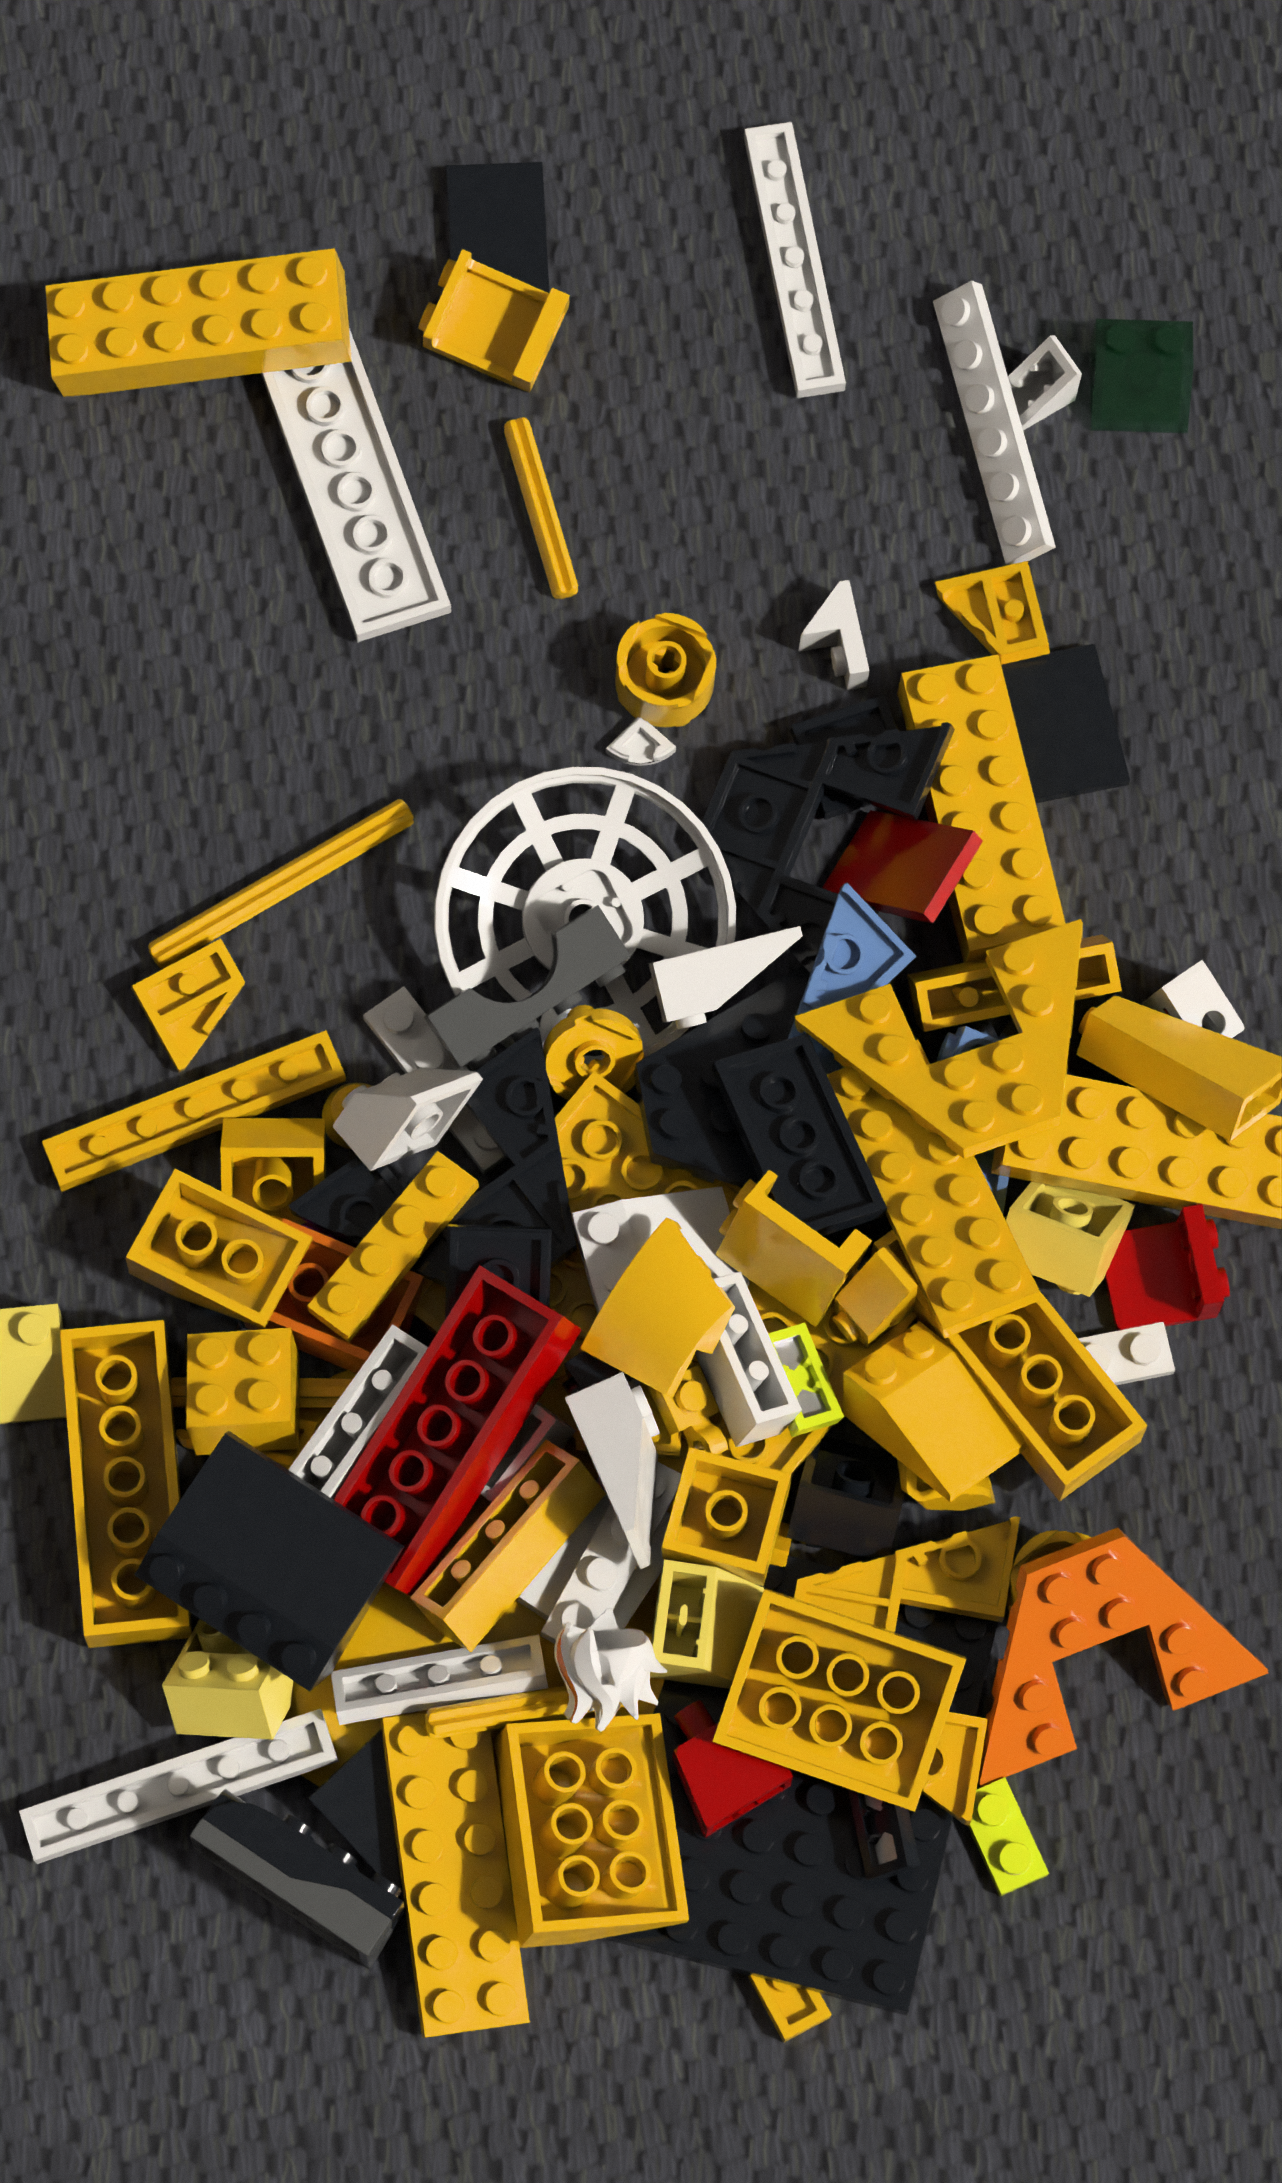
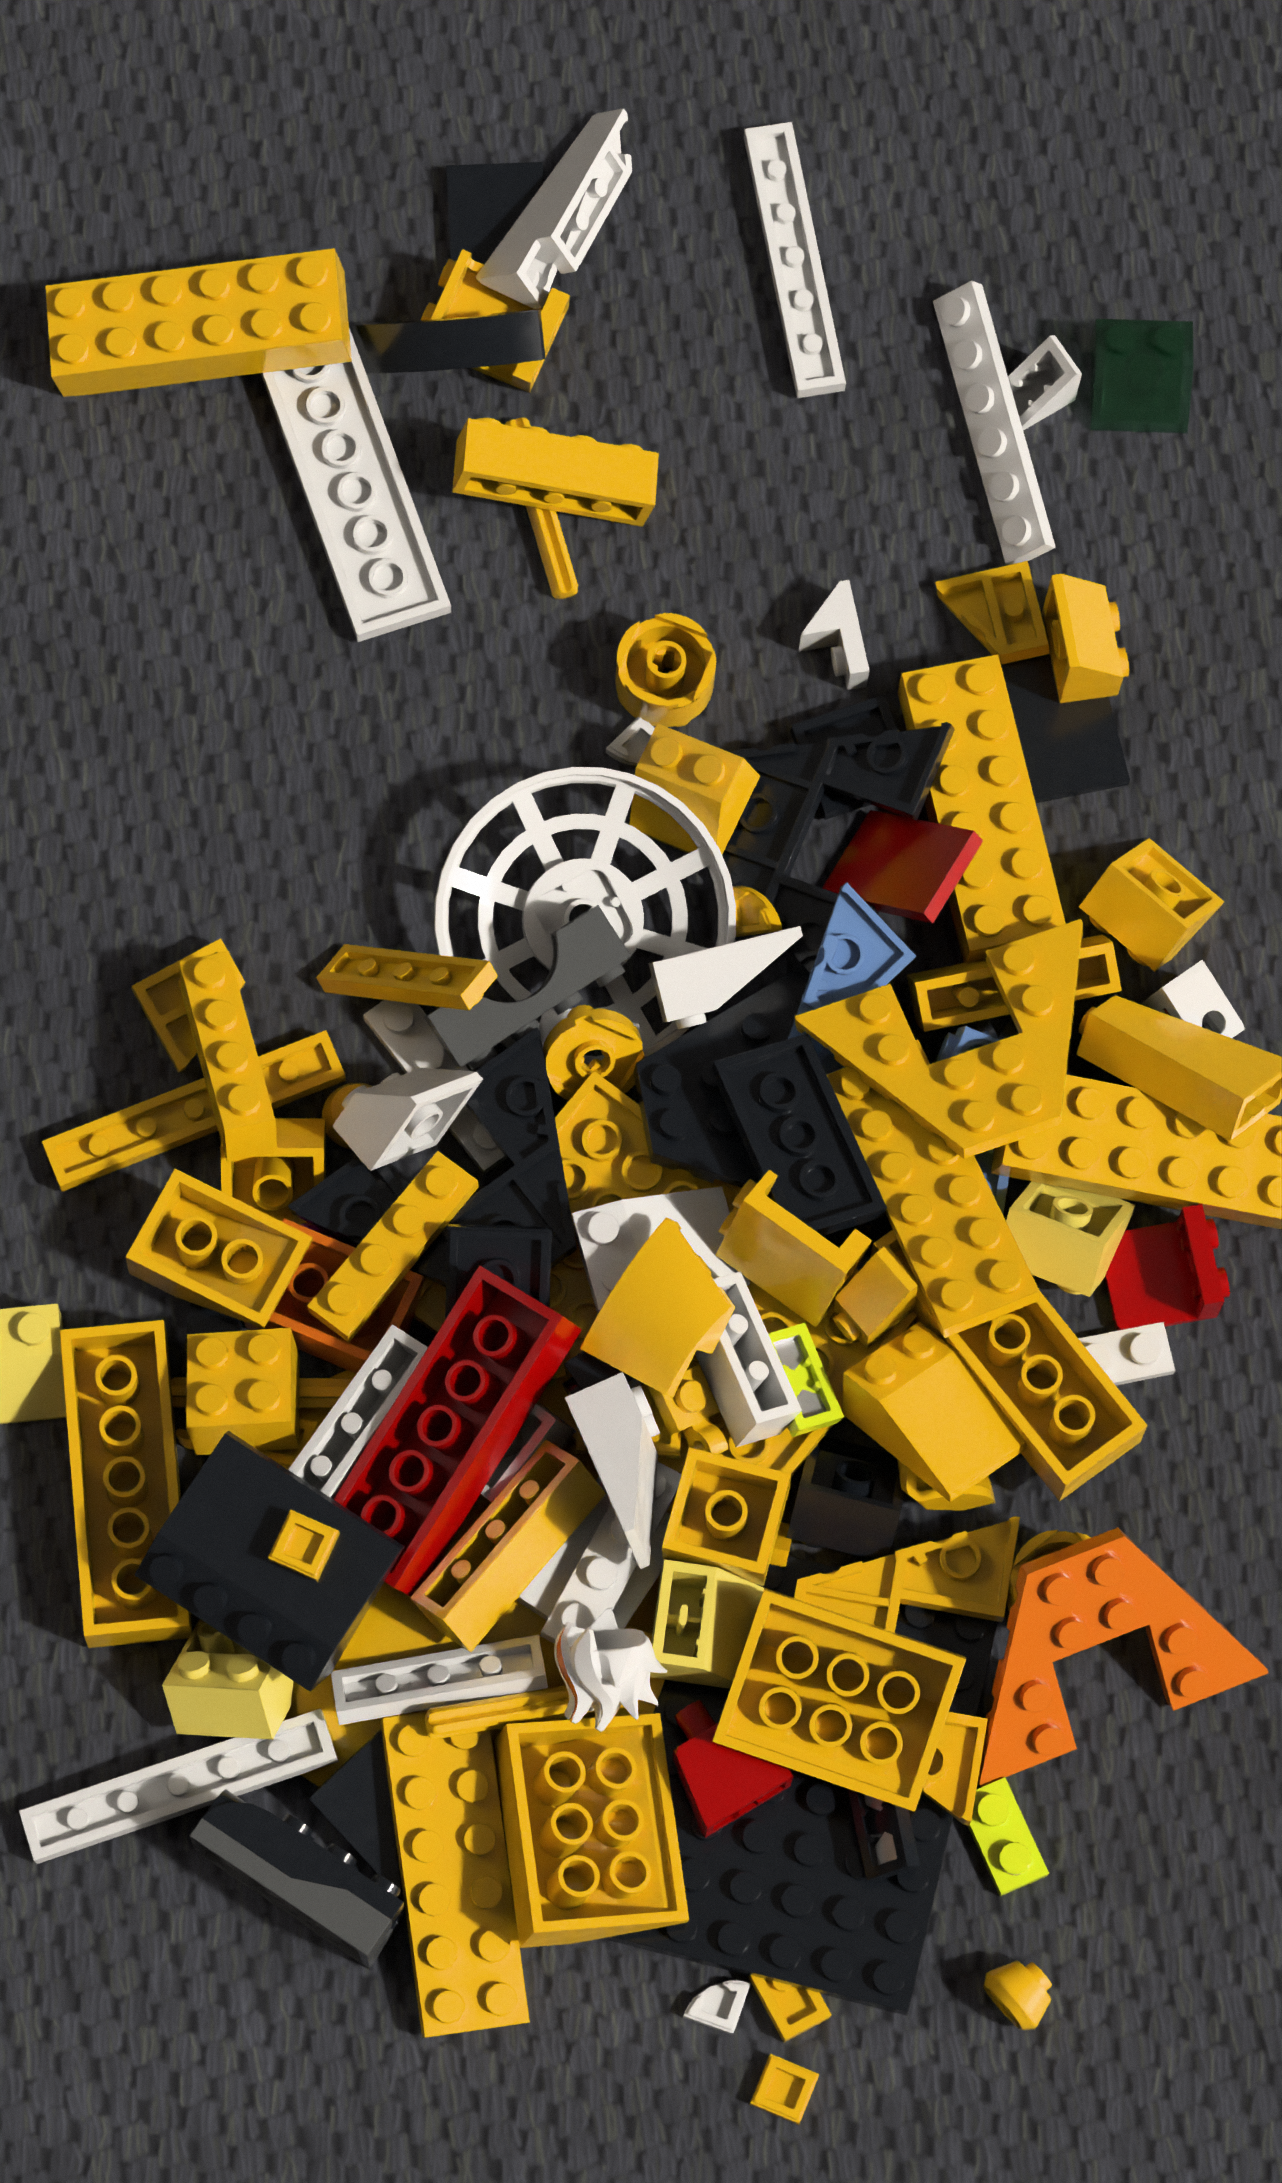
(228, 1056): none -> yellow brick
(280, 883): yellow axle -> none
(303, 1545): none -> yellow tile
(407, 977): none -> yellow plate
(450, 342): none -> black slope
(555, 471): none -> yellow brick
(562, 214): none -> white wedge
(699, 775): none -> yellow slope
(719, 2005): none -> white tile
(754, 913): none -> yellow tile
(784, 2089): none -> yellow tile
(1019, 1993): none -> yellow cone
(1083, 639): none -> yellow slope
(1150, 904): none -> yellow slope

